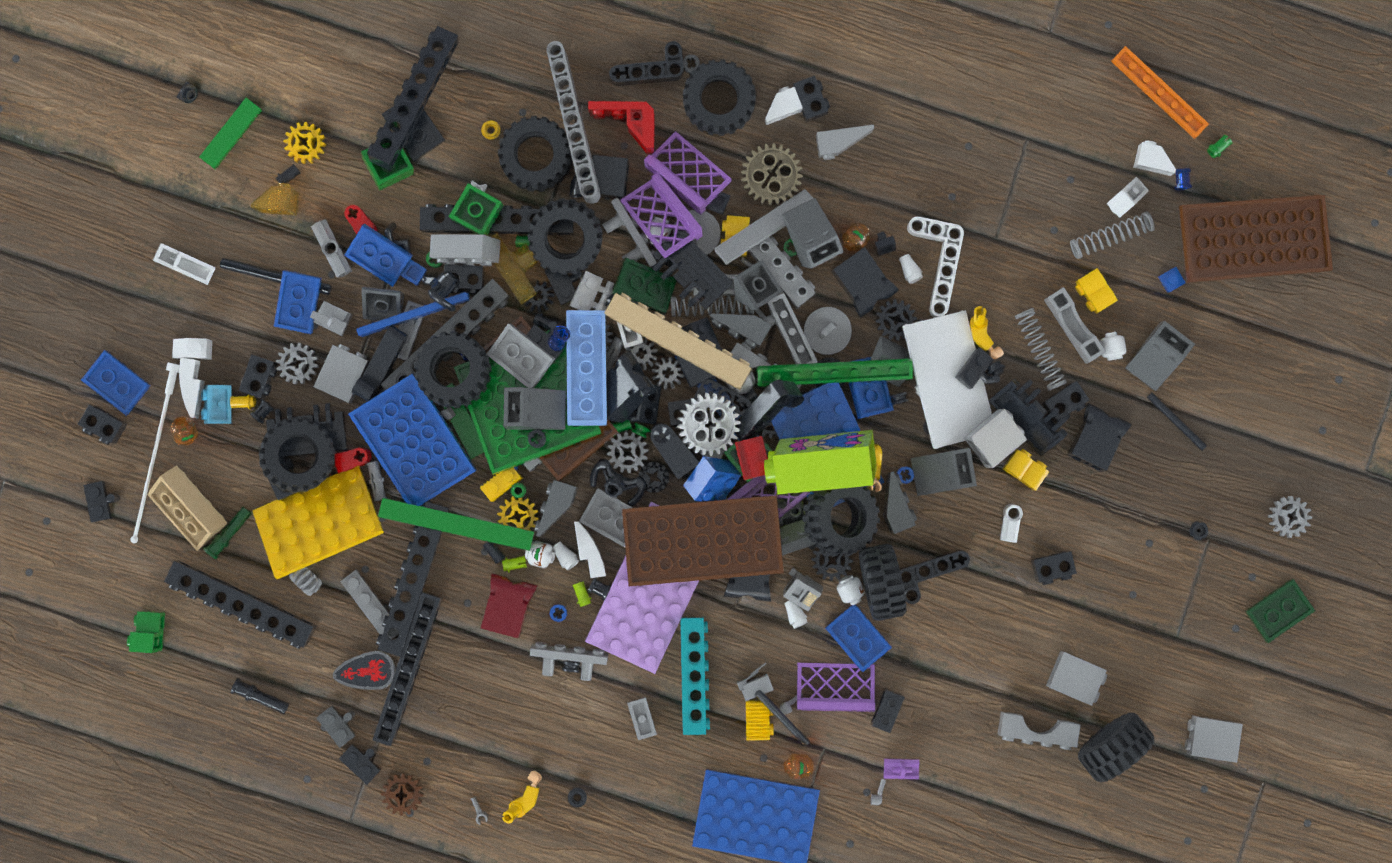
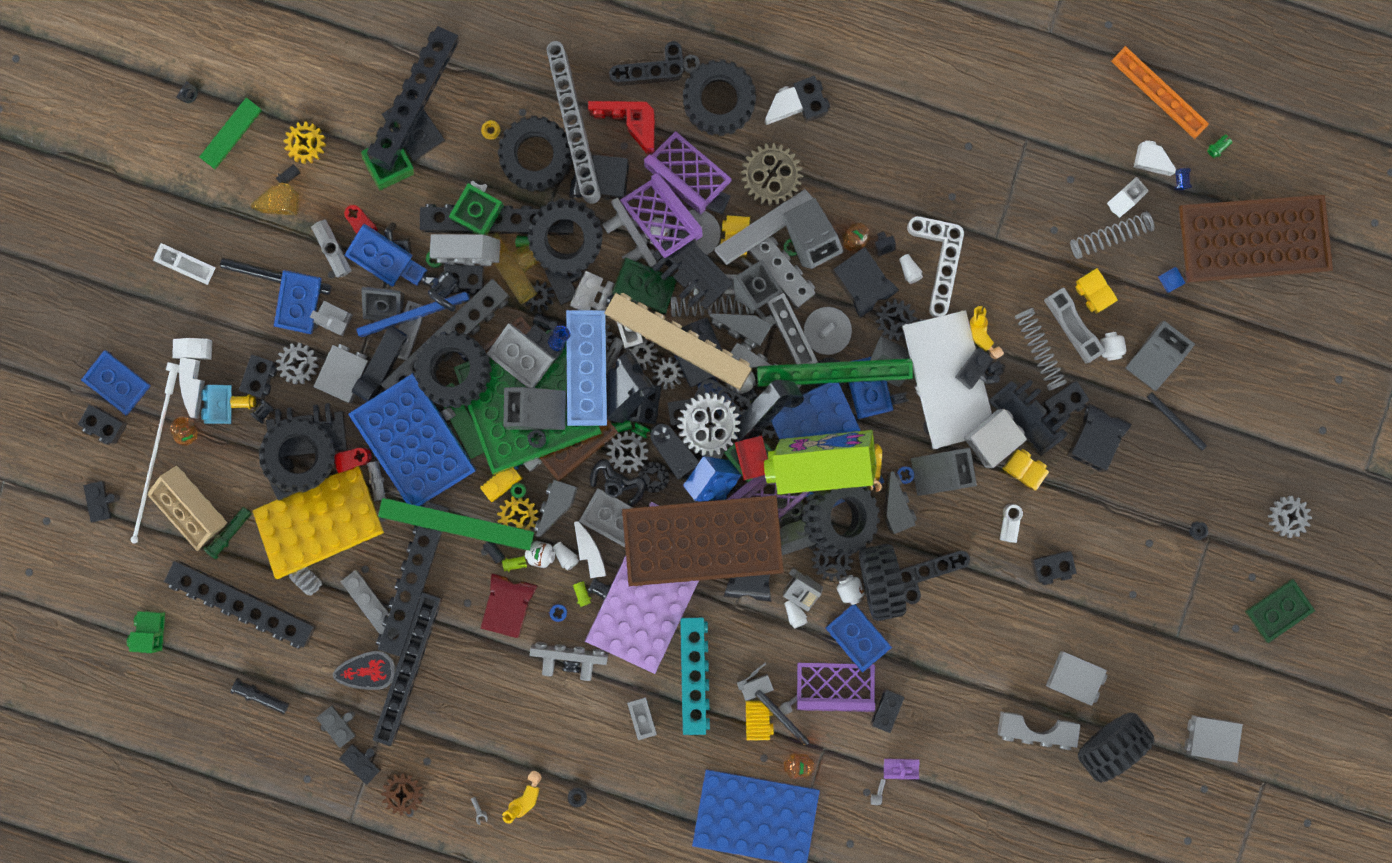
(834, 142): light grey slope -> none

